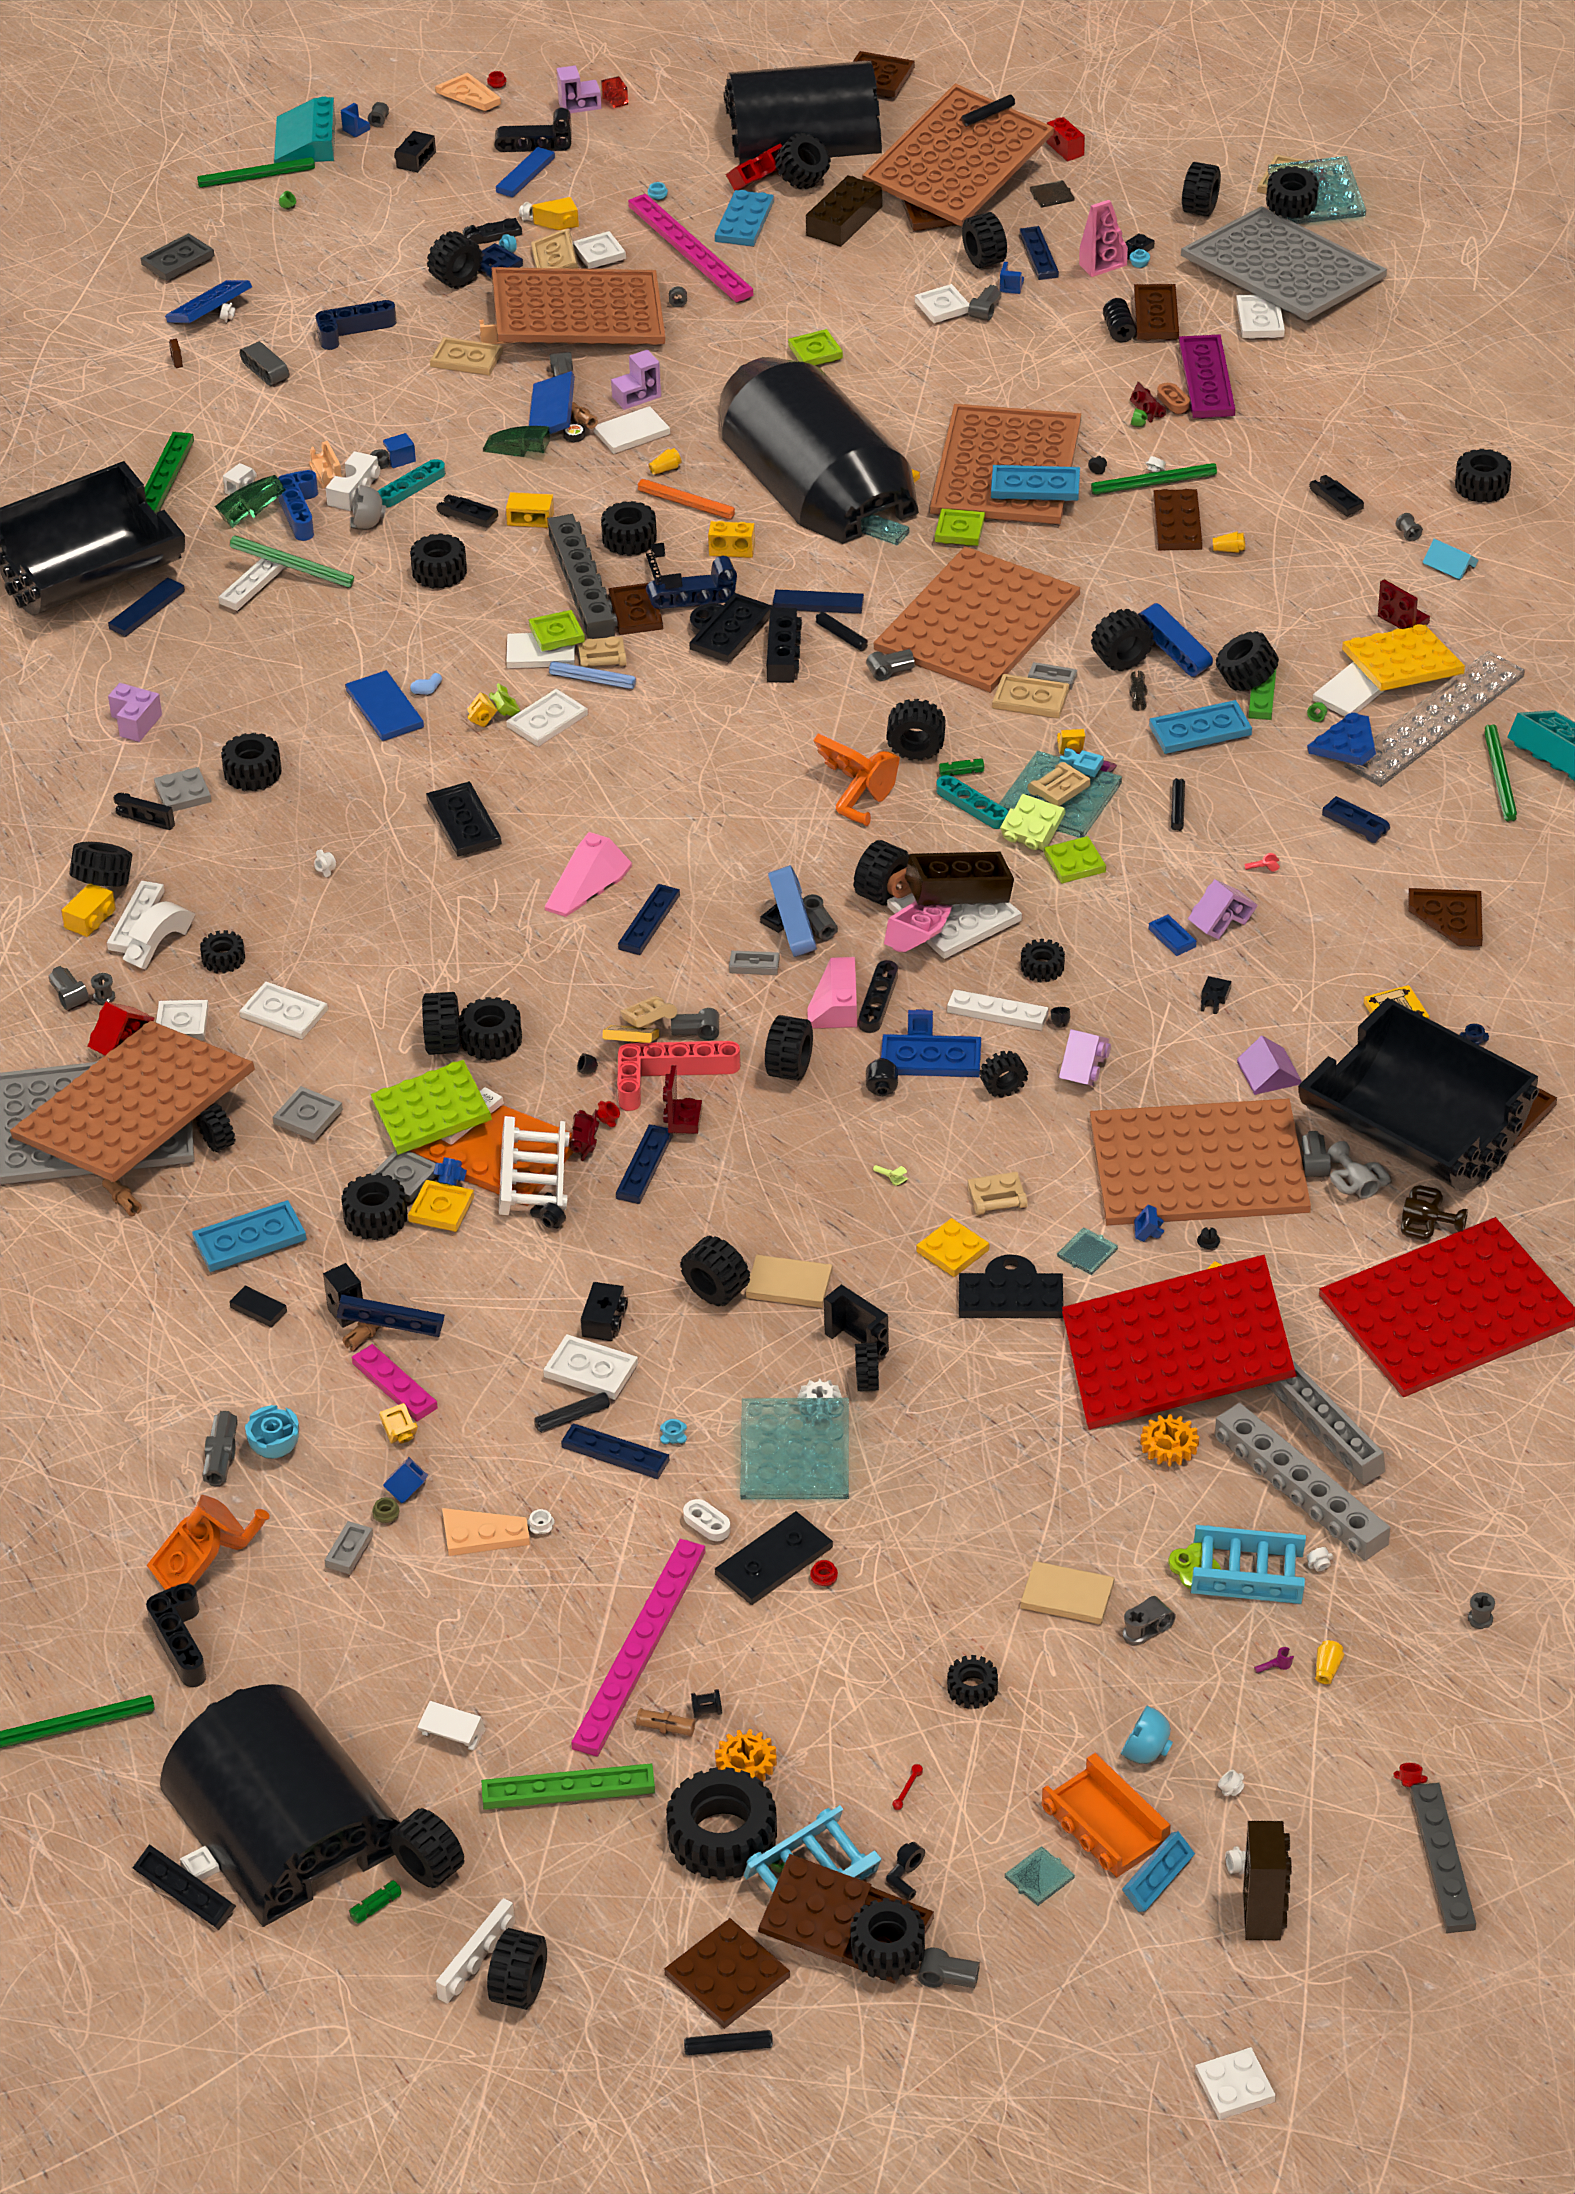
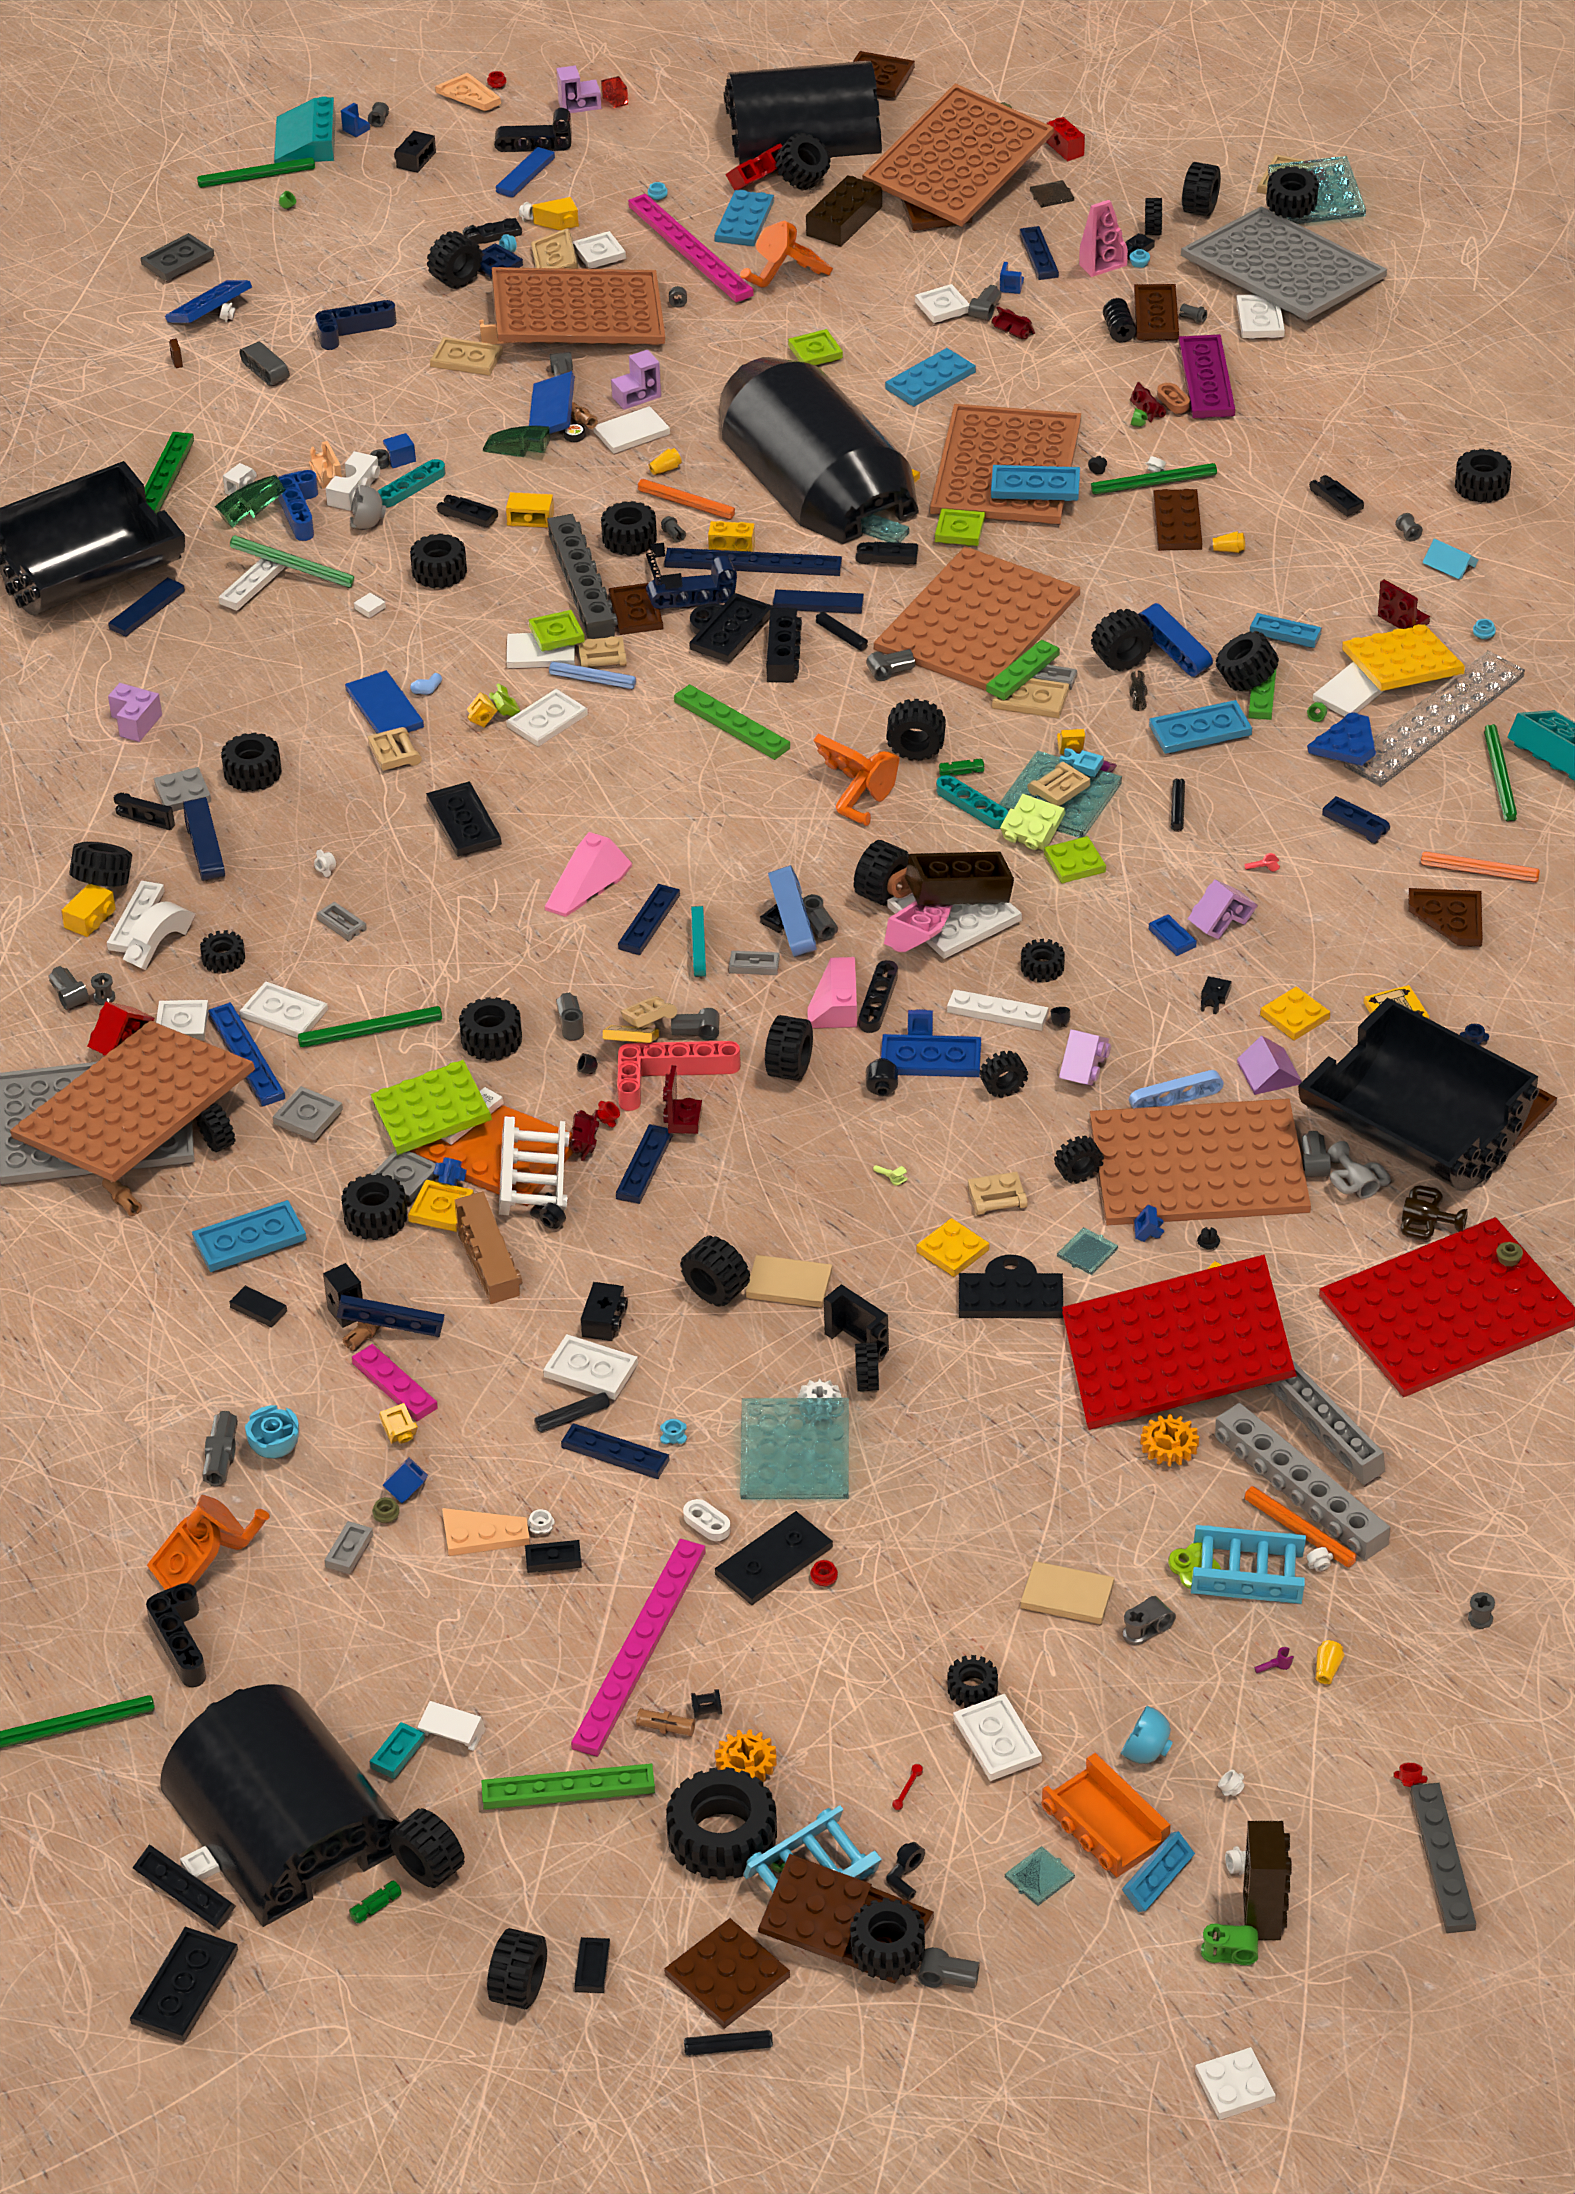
(184, 1984): none -> black plate
(203, 838): none -> dark blue beam
(242, 1044): none -> blue tile
(338, 923): none -> light grey tile
(369, 605): none -> white tile
(370, 1026): none -> green axle
(387, 751): none -> tan plate
(397, 1750): none -> teal plate
(441, 1023): black tyre -> none
(476, 1949): white plate -> none
(486, 1248): none -> medium nougat wedge
(553, 1556): none -> black plate
(570, 1016): none -> dark grey piece
(592, 1965): none -> black tile
(670, 525): none -> dark grey pin
(698, 939): none -> teal beam
(732, 722): none -> bright green plate
(755, 561): none -> dark blue tile
(775, 245): none -> orange plate
(887, 552): none -> black hinge
(930, 377): none -> dark azure plate
(984, 240): black tyre -> none
(988, 110): black axle -> none
(997, 1737): none -> white plate
(1019, 325): none -> dark red hinge
(1022, 669): none -> bright green plate
(1078, 1159): none -> black tyre
(1153, 216): none -> black tyre
(1197, 314): none -> dark grey pin
(1203, 1085): none -> light blue beam
(1232, 1942): none -> bright green piece
(1286, 630): none -> dark azure plate
(1295, 1013): none -> yellow plate
(1300, 1526): none -> orange axle
(1480, 866): none -> orange axle
(1484, 629): none -> medium azure plate
(1509, 1253): none -> olive plate

